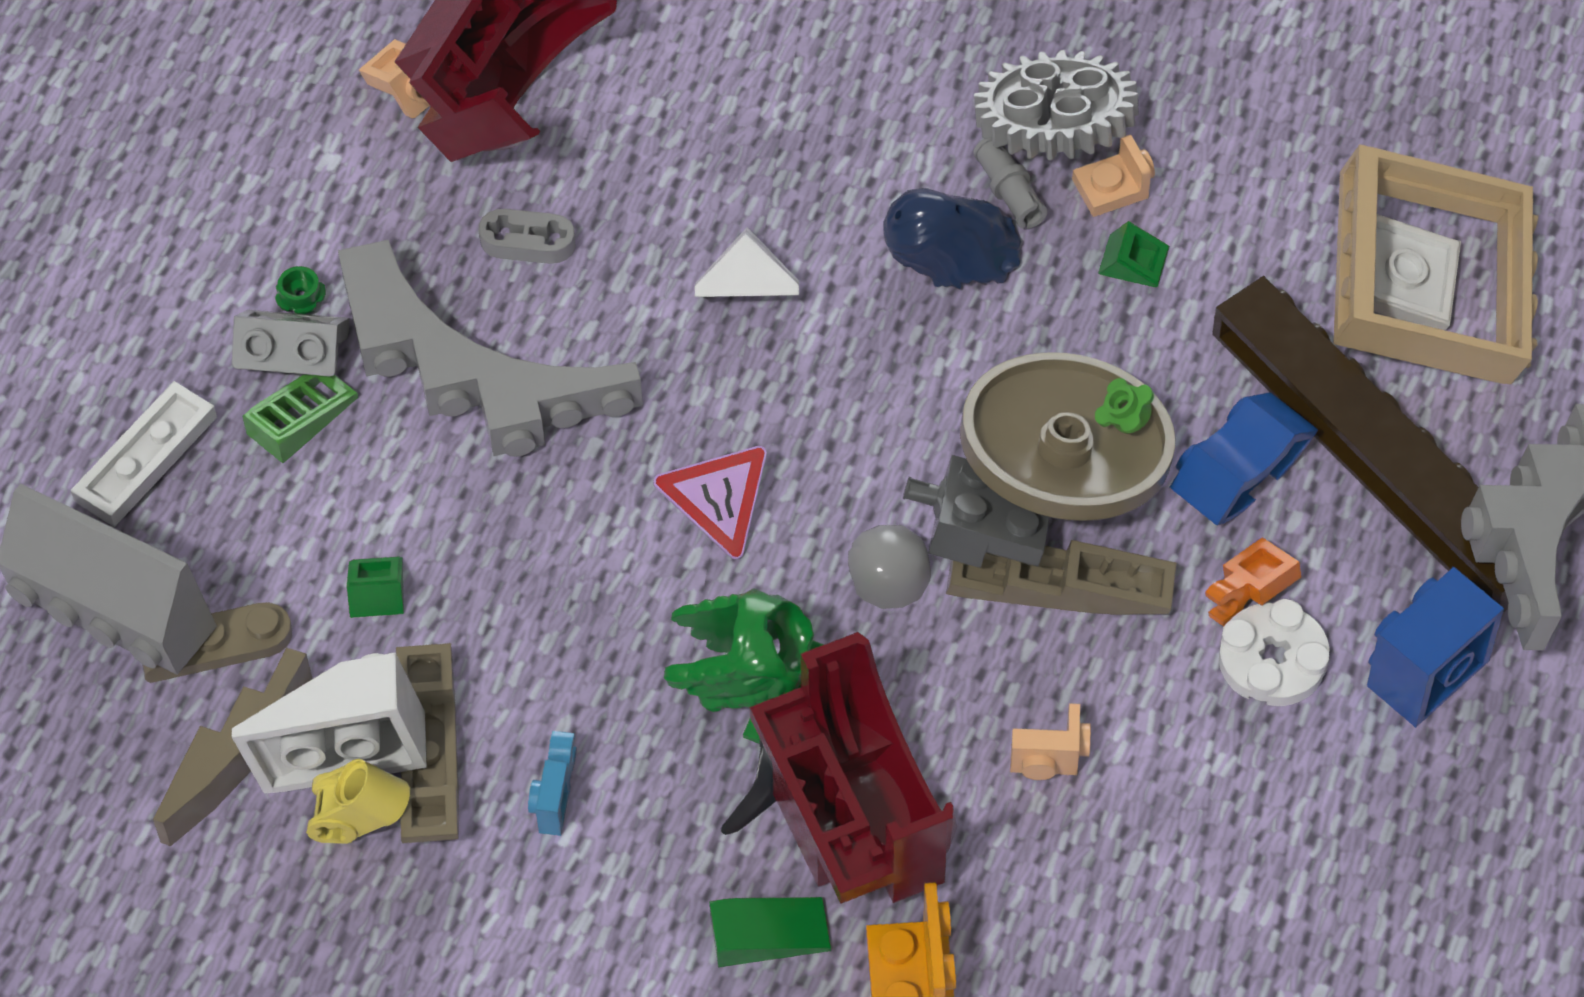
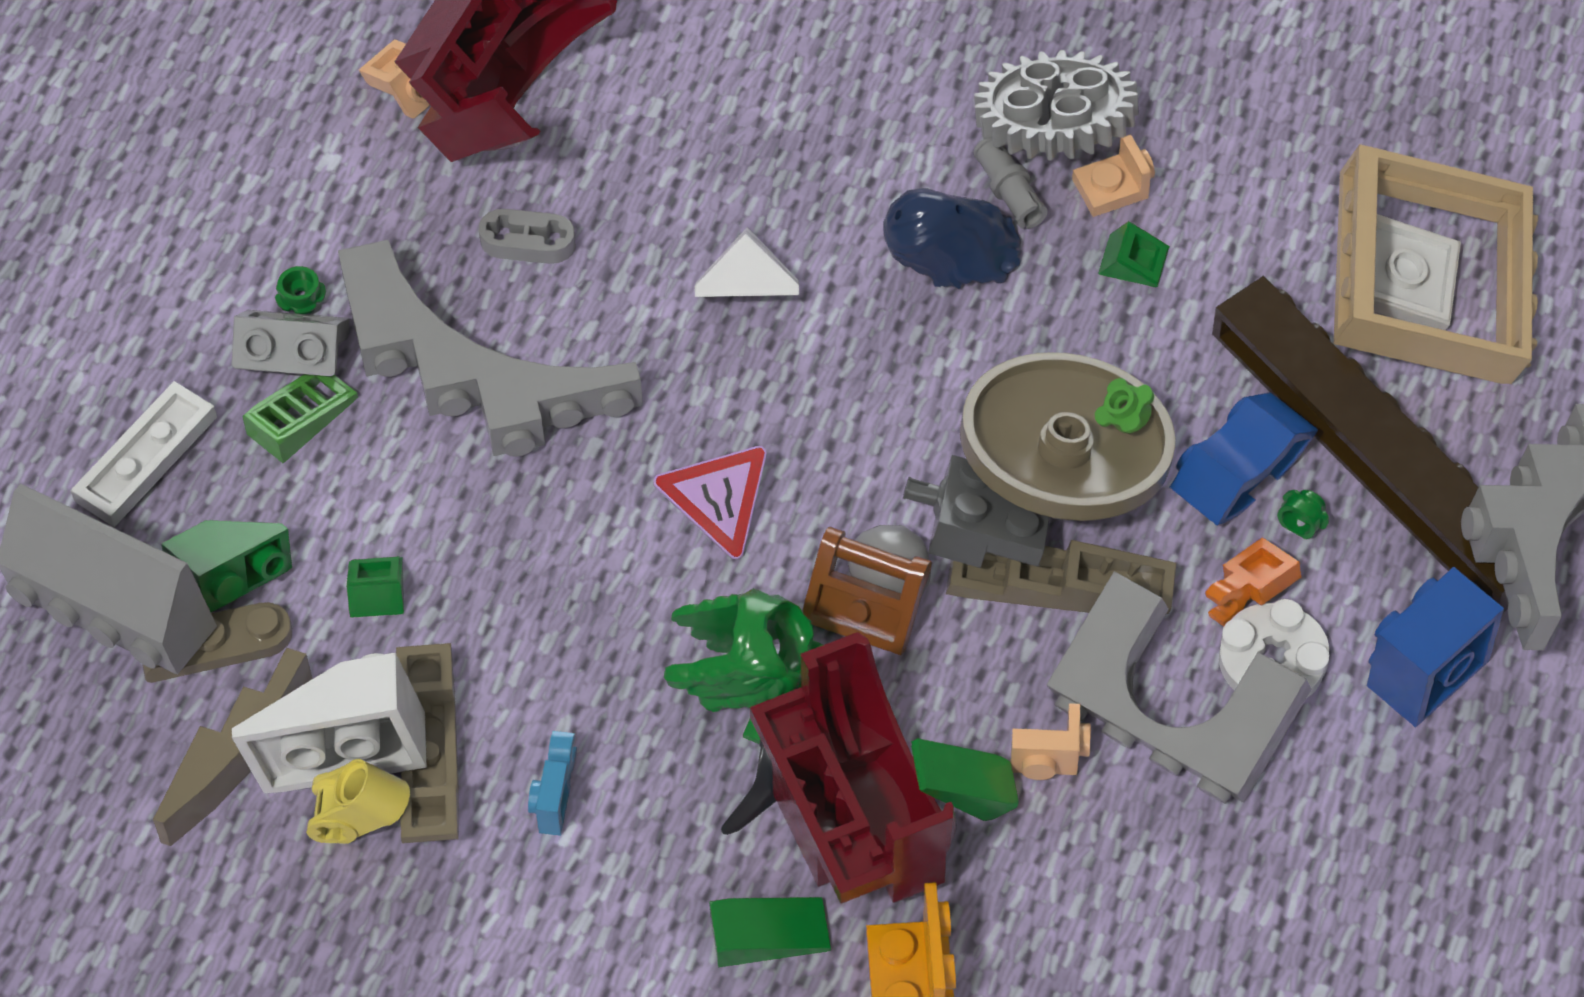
(232, 557): none -> green slope
(853, 605): none -> dark orange plate
(968, 778): none -> green slope
(1223, 751): none -> light grey arch
(1306, 507): none -> green plate

